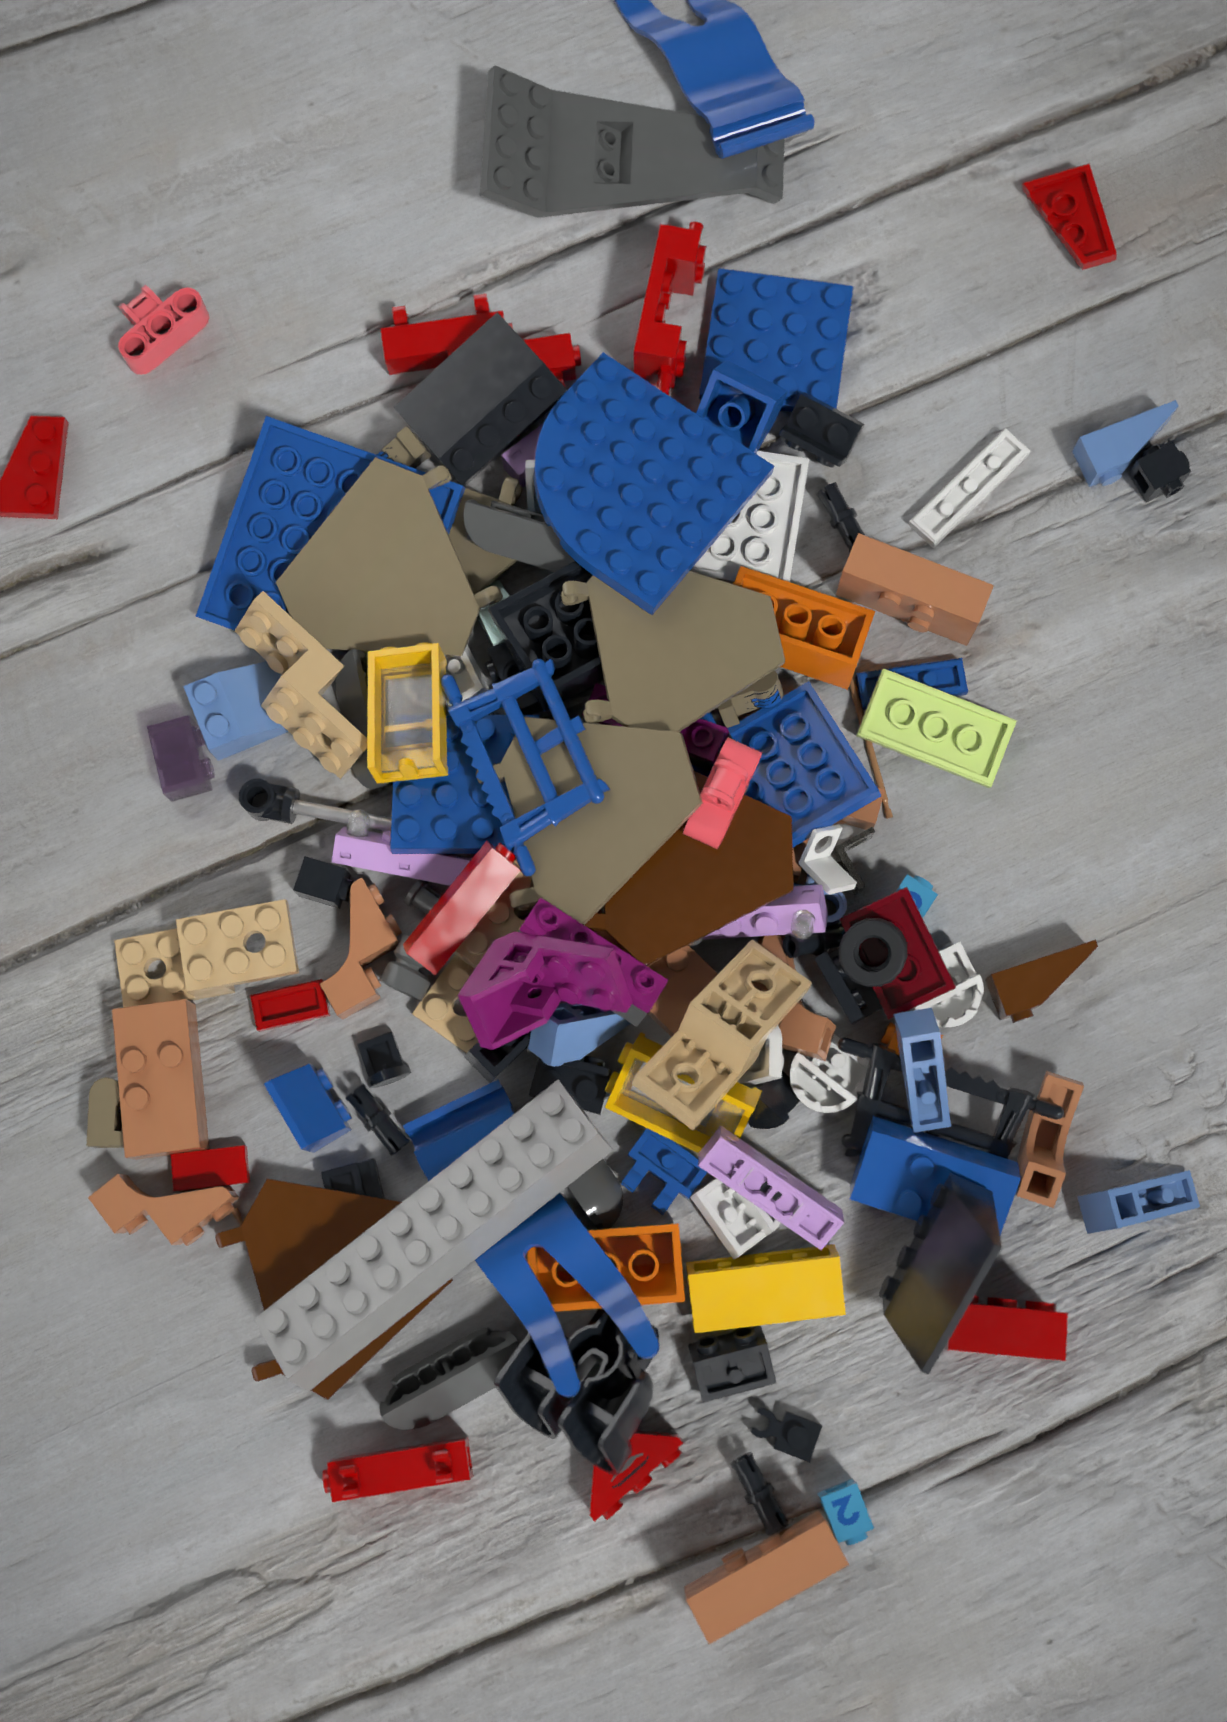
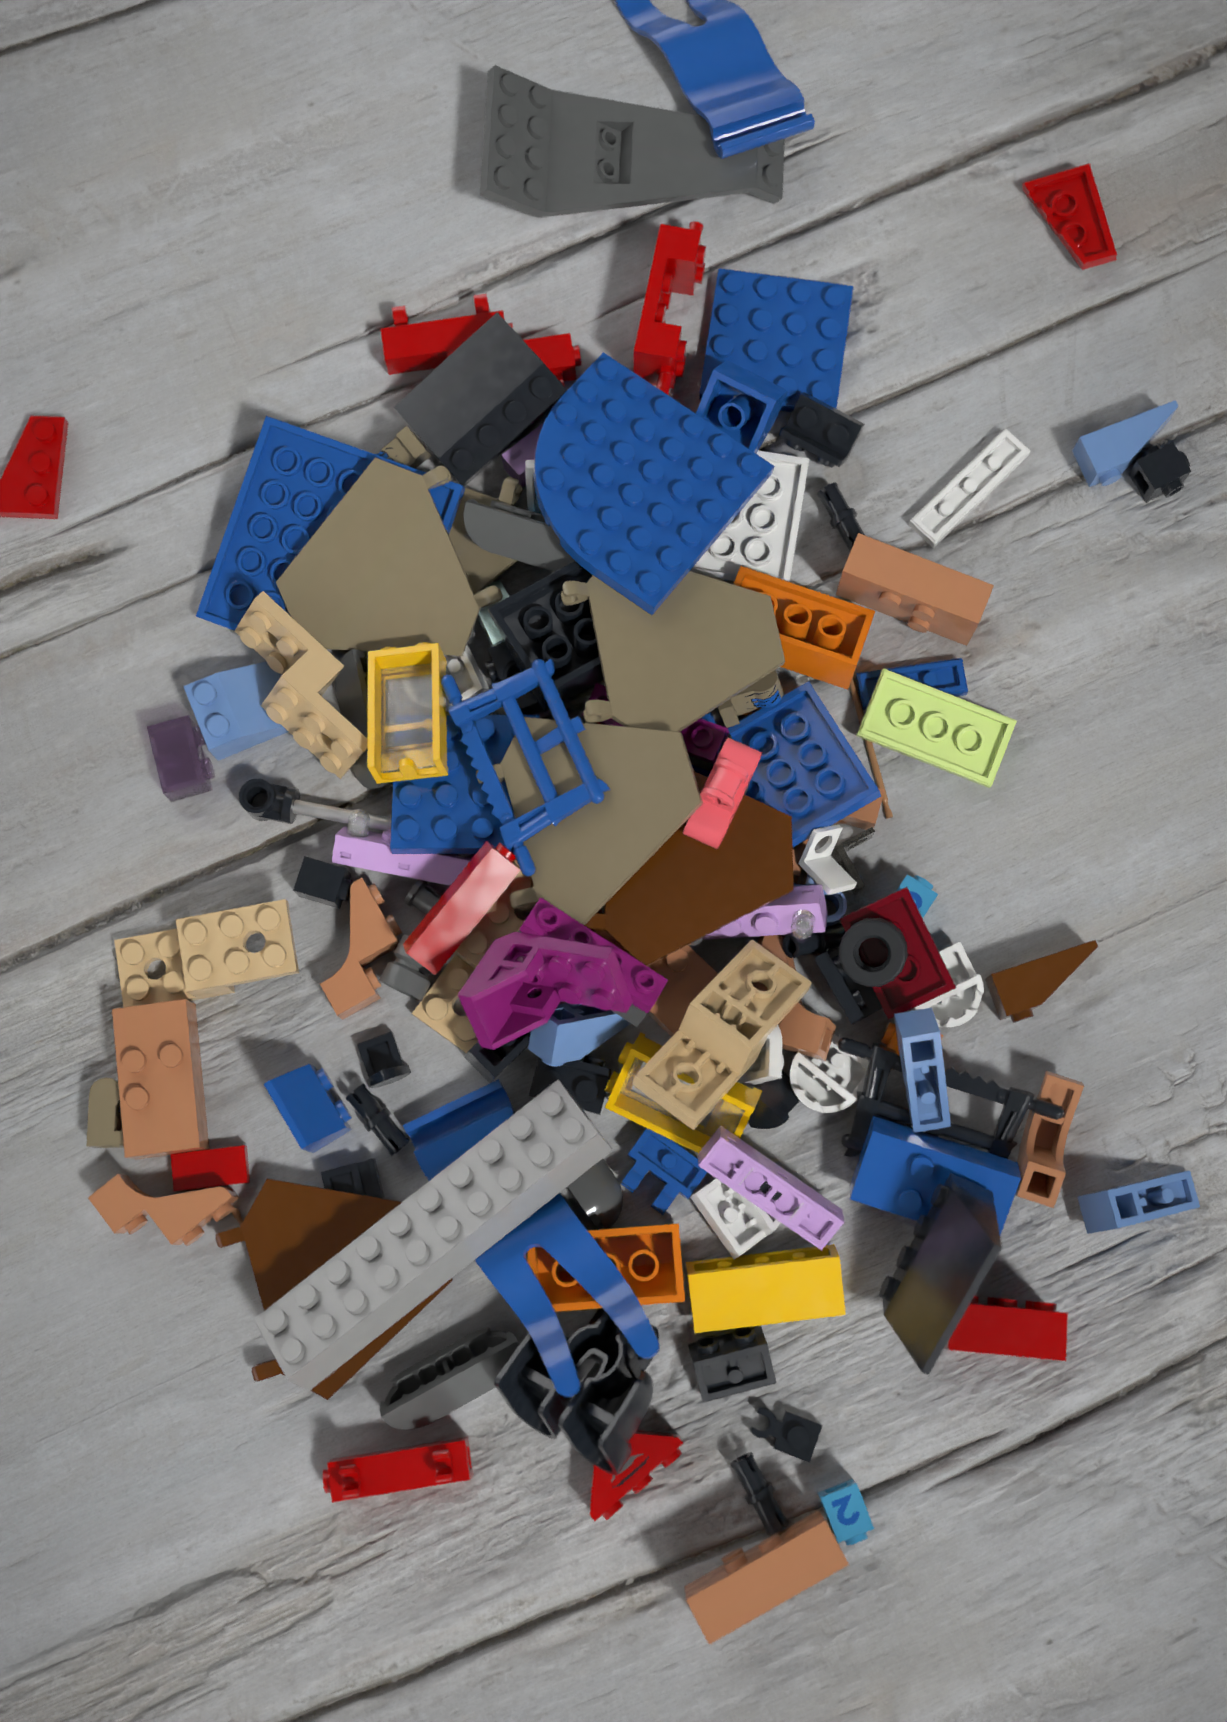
(152, 315): coral piece -> none
(289, 1005): red tile -> none

